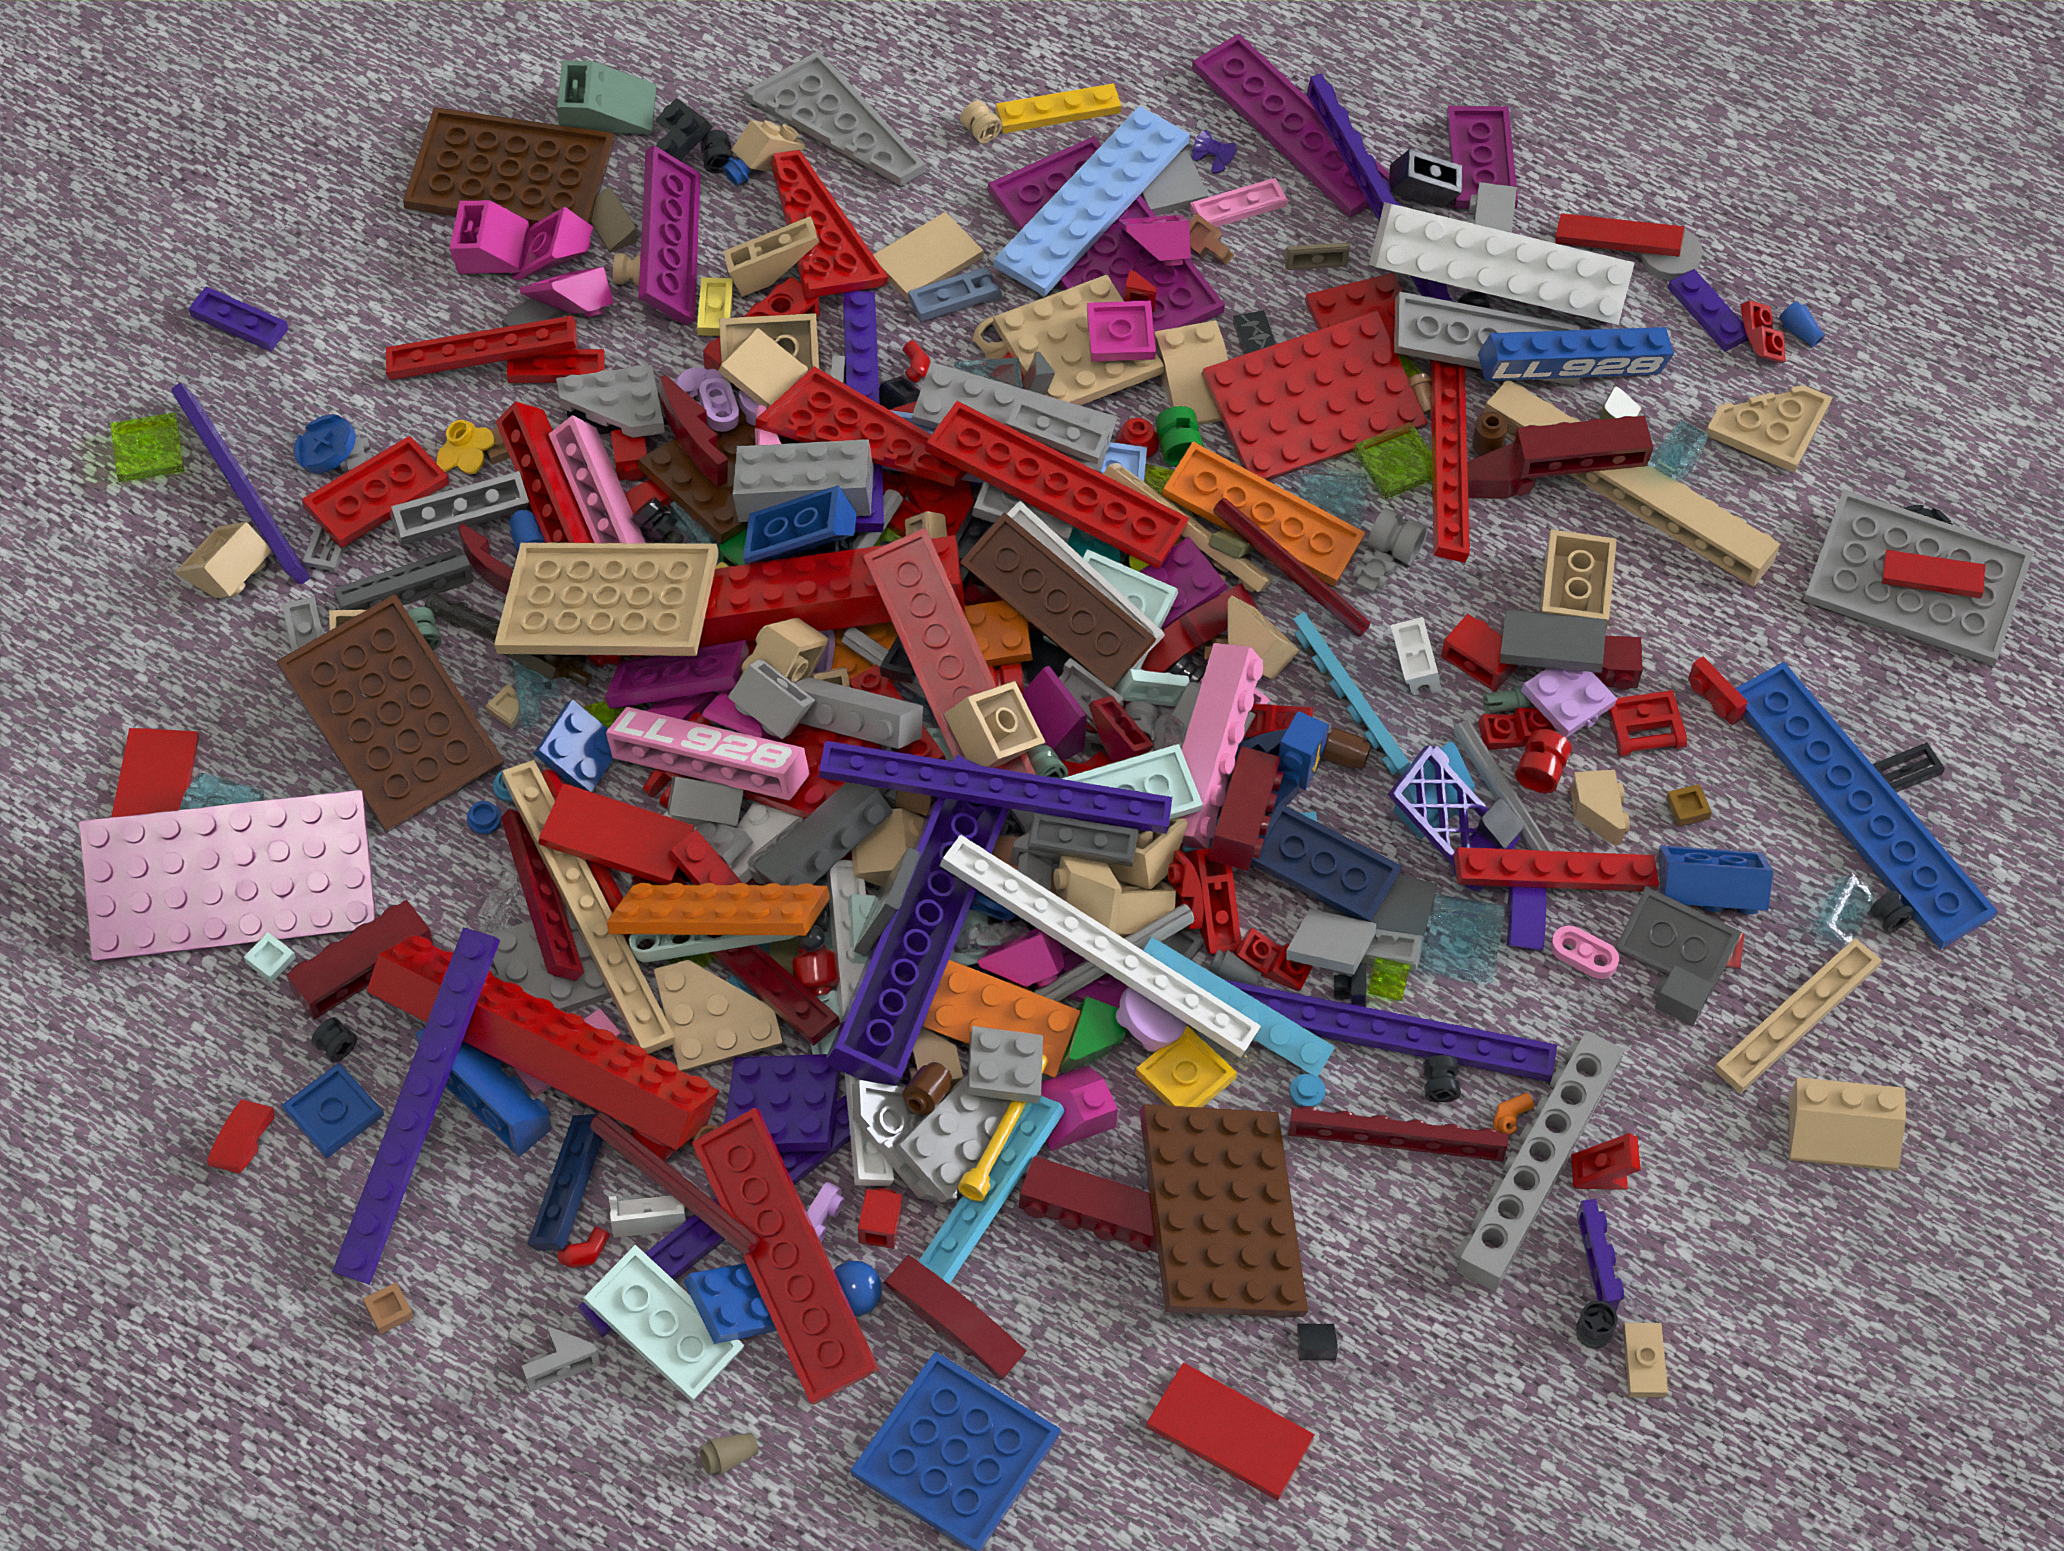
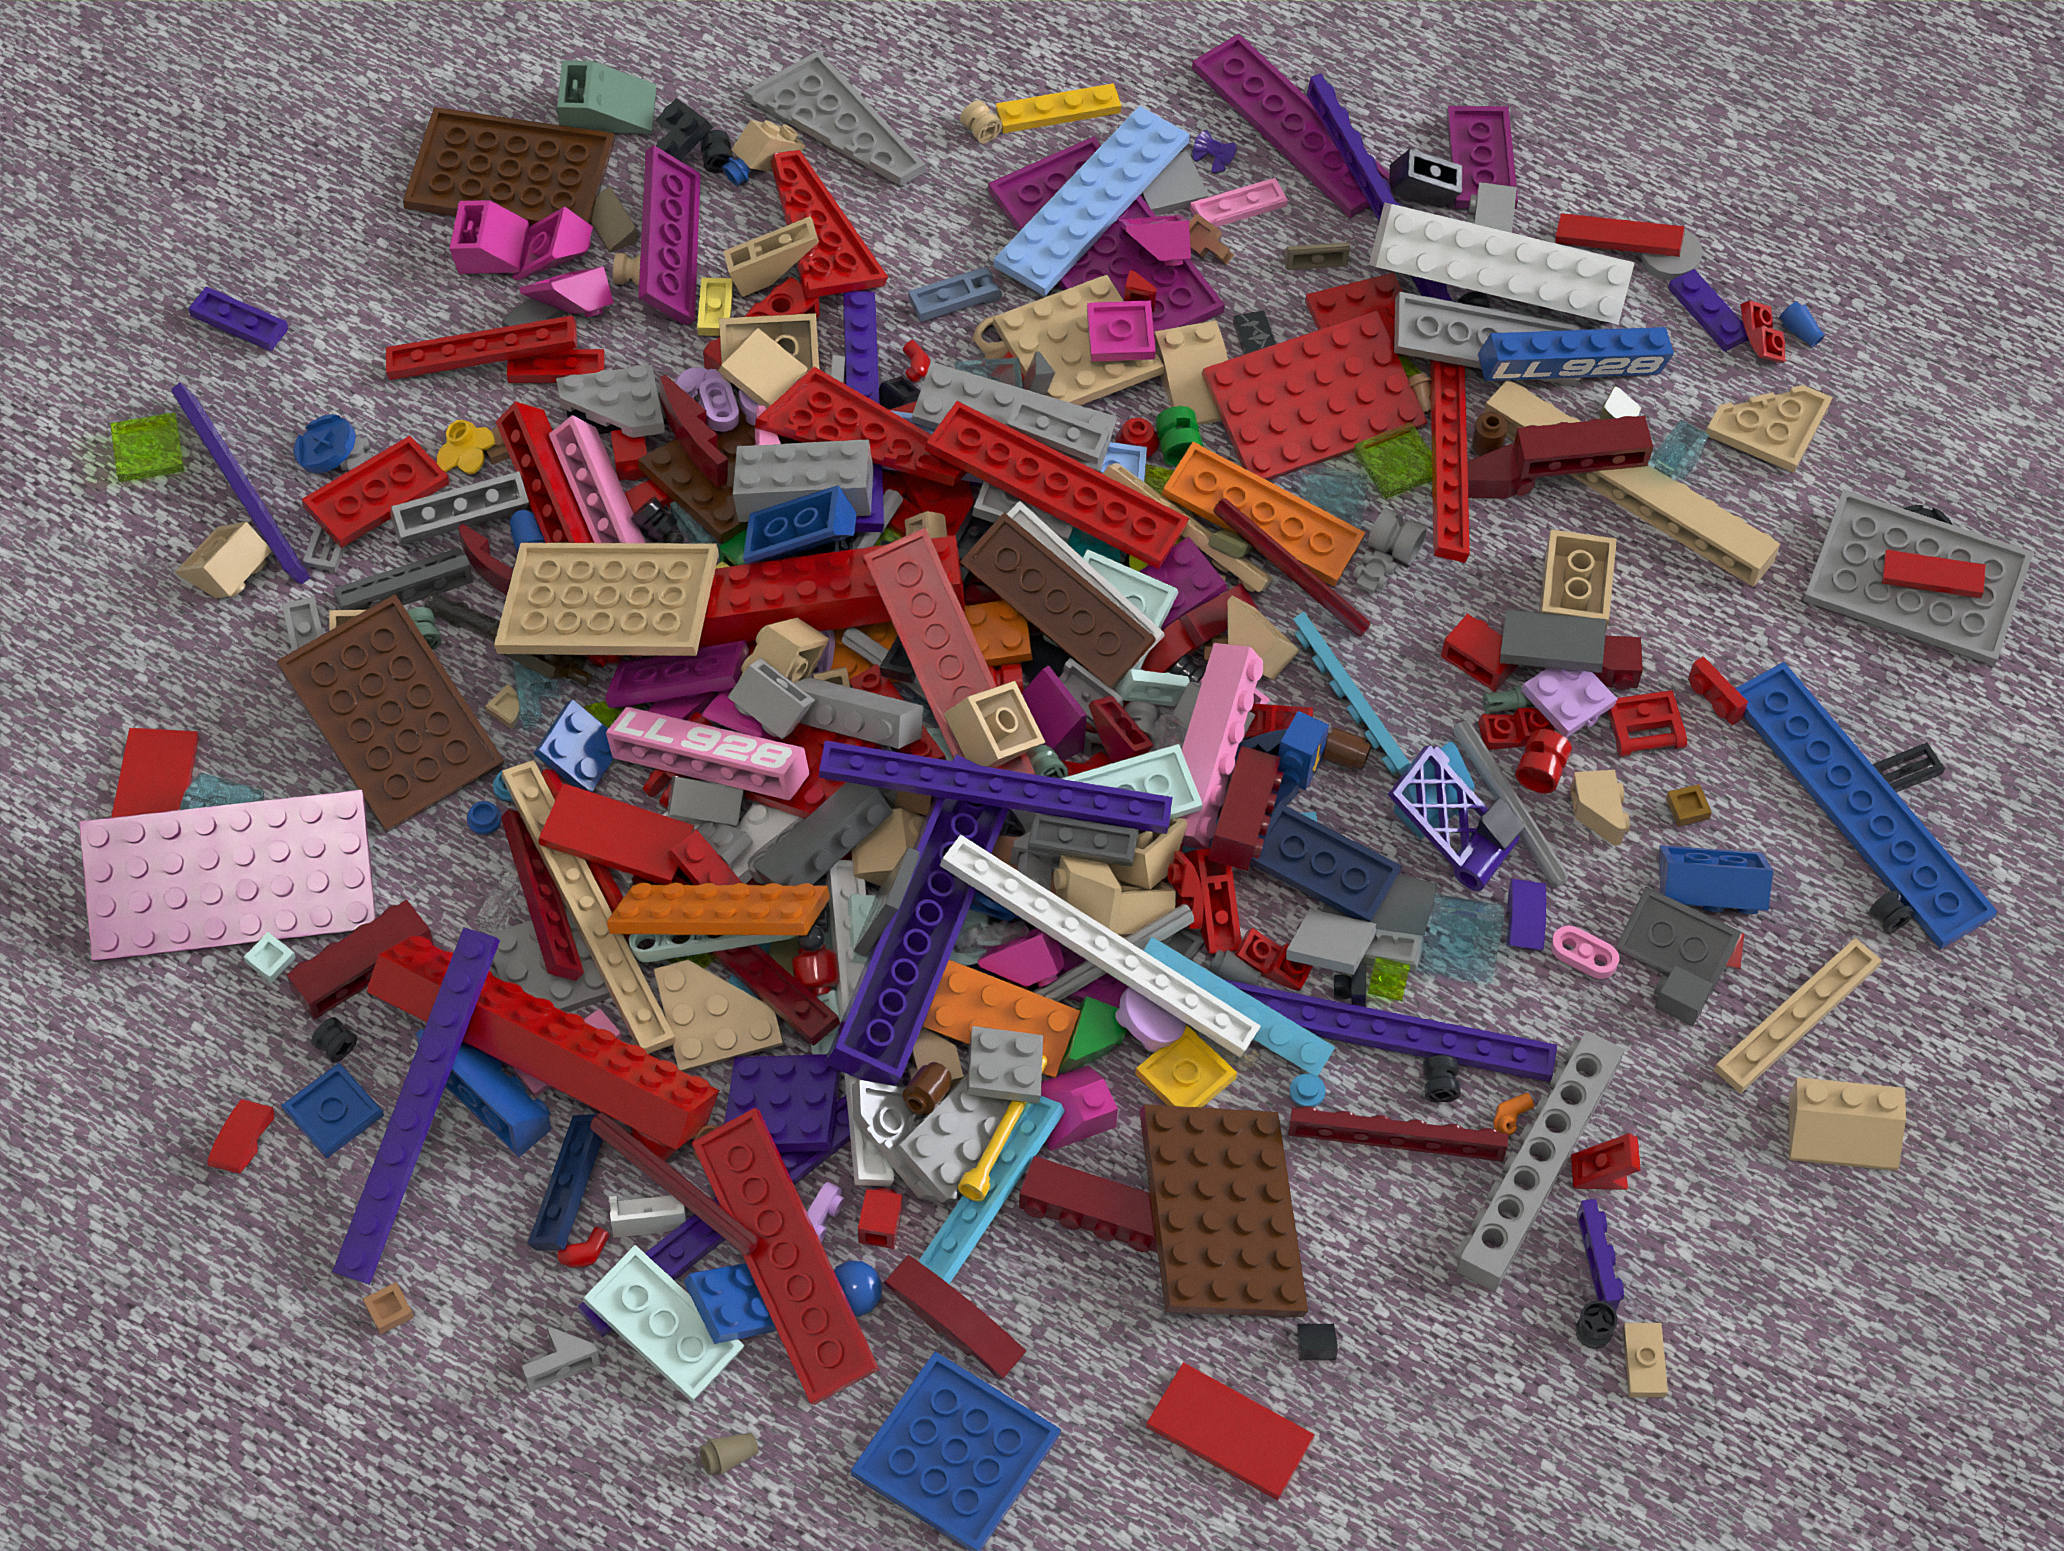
(928, 255): tan tile -> none
(1416, 655): white hinge -> none
(1555, 869): red plate -> none
(1843, 910): clear light blue slope -> none

